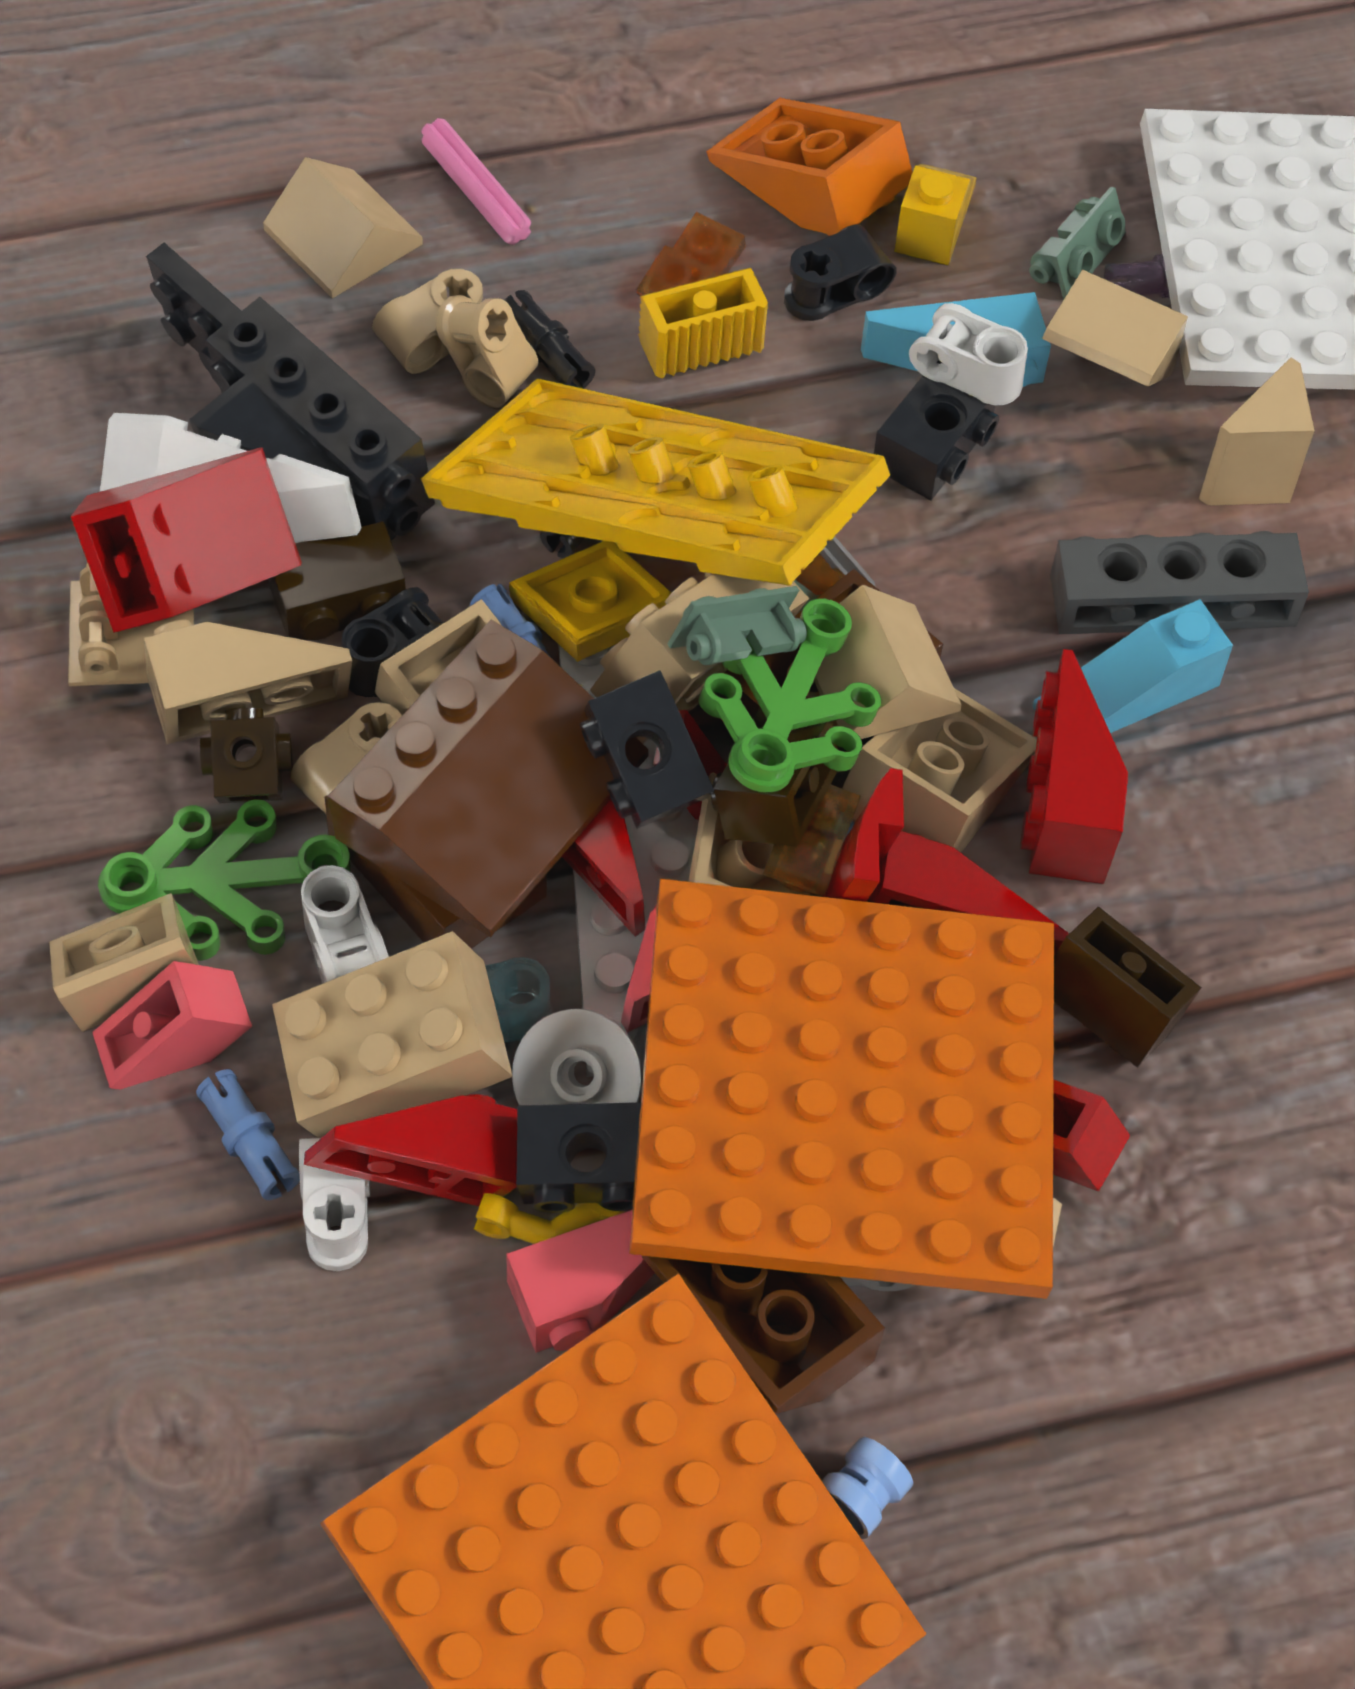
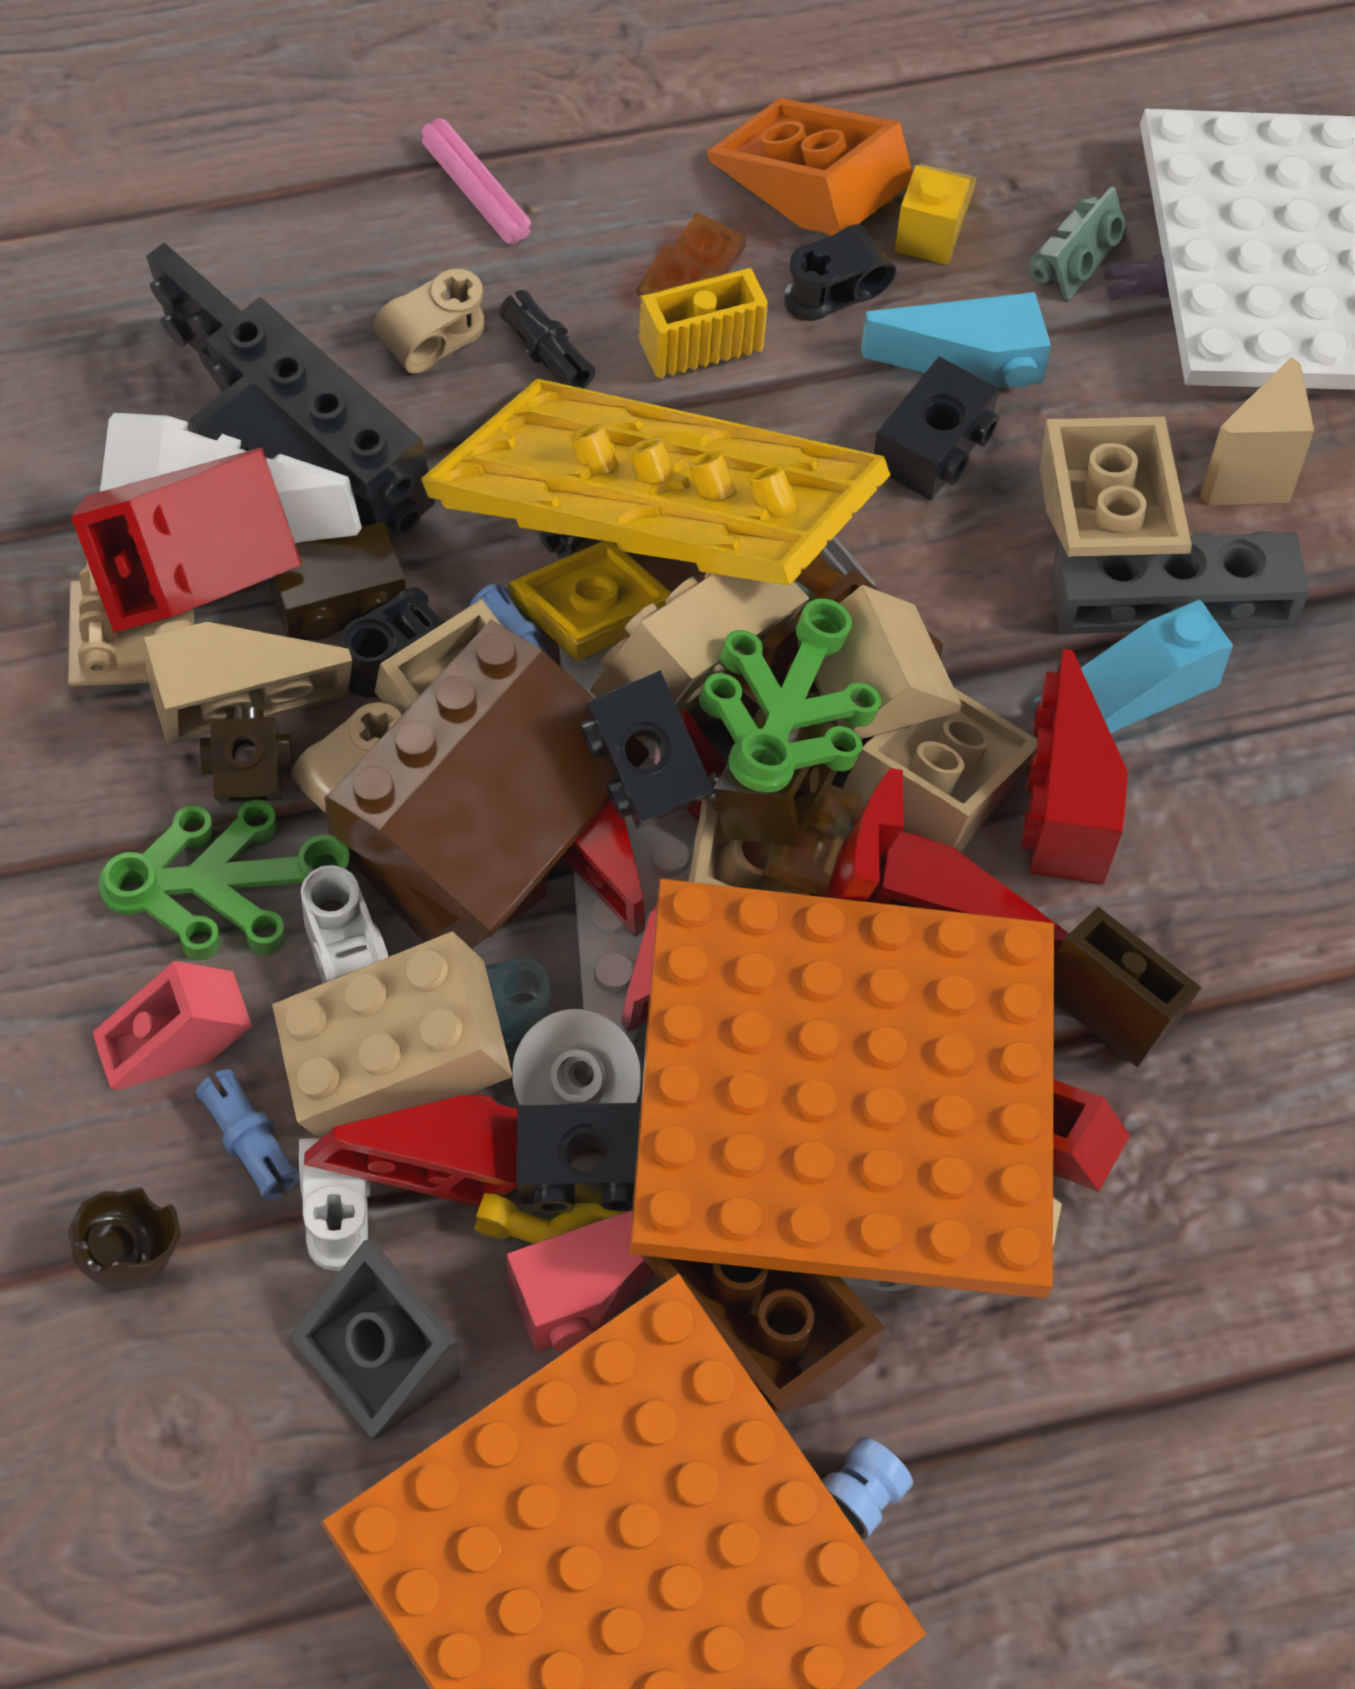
(115, 958): tan slope -> none
(123, 1238): none -> dark brown hair
(337, 226): tan slope -> none
(377, 1342): none -> dark grey slope
(486, 347): tan piece -> none
(718, 627): sand green hinge -> none
(974, 355): white piece -> none
(1113, 487): none -> tan slope
(1118, 329): tan slope -> none

